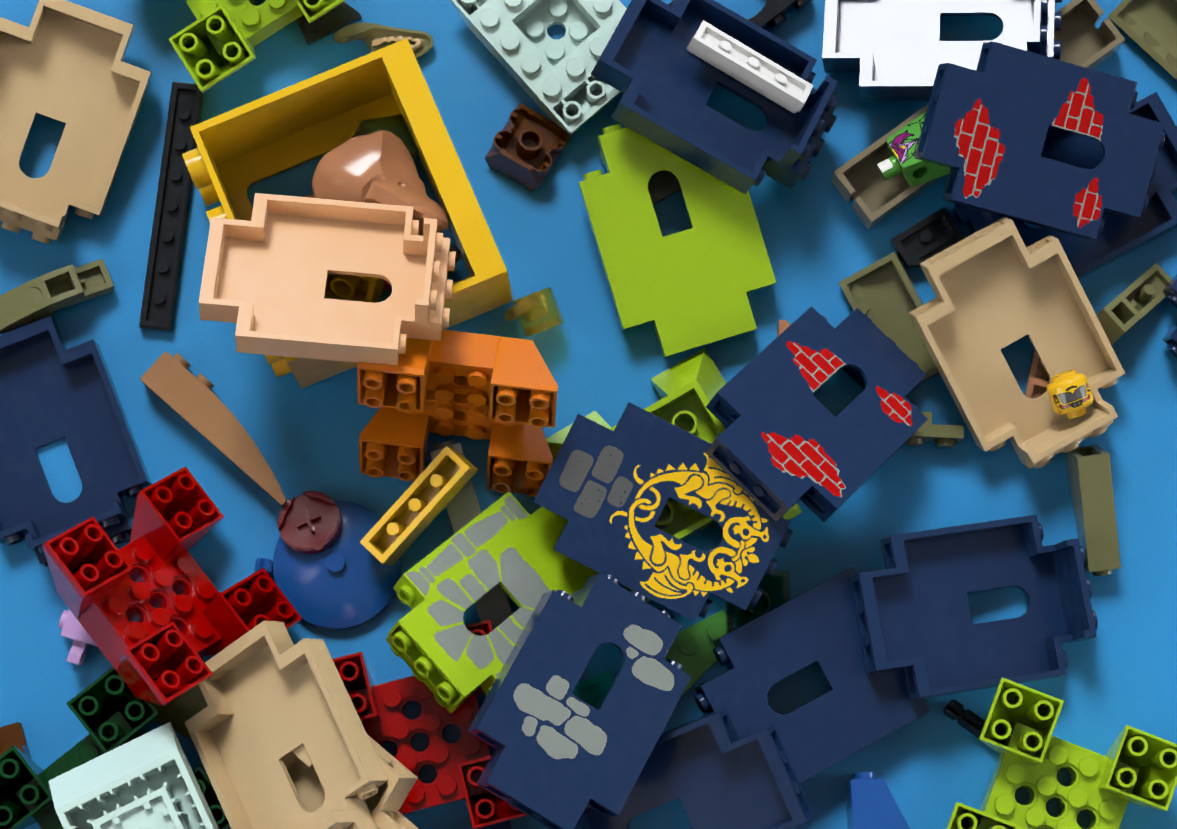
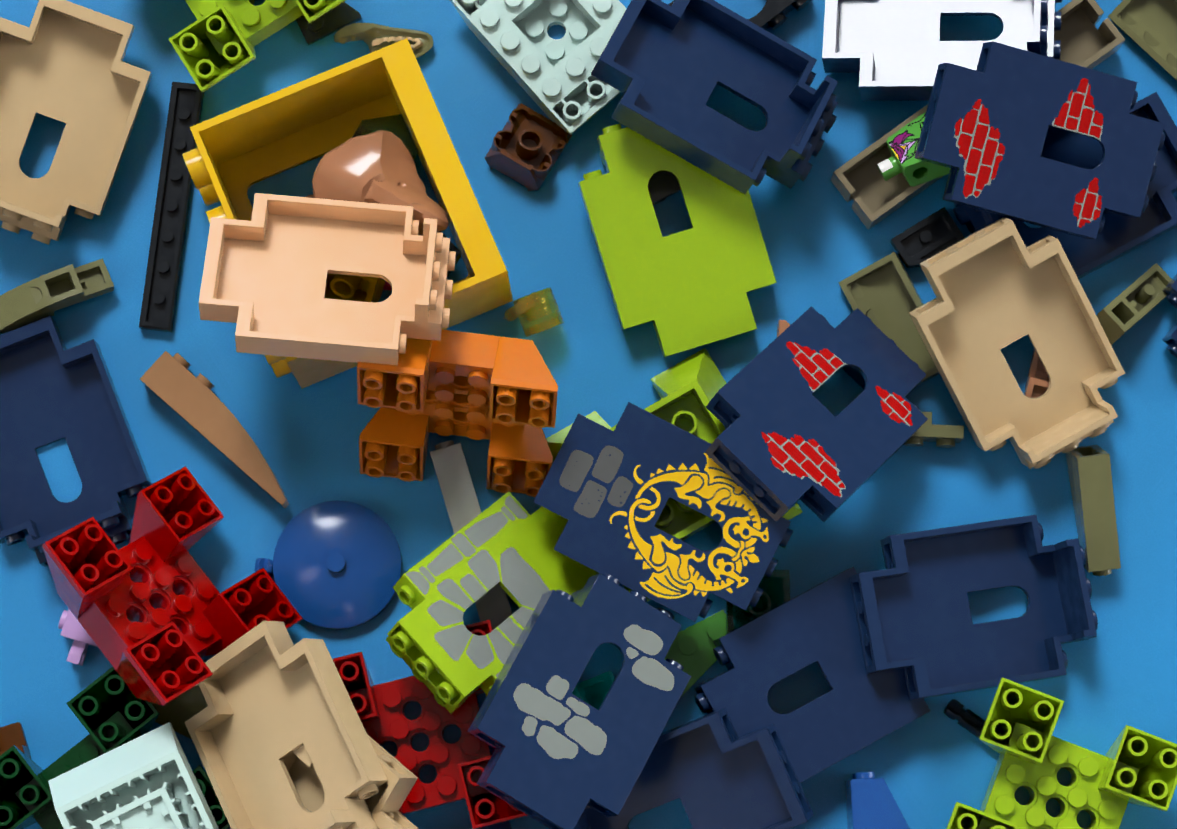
(309, 522): dark red tile -> none
(419, 505): yellow brick -> none
(750, 67): white panel -> none
(1070, 393): yellow head -> none

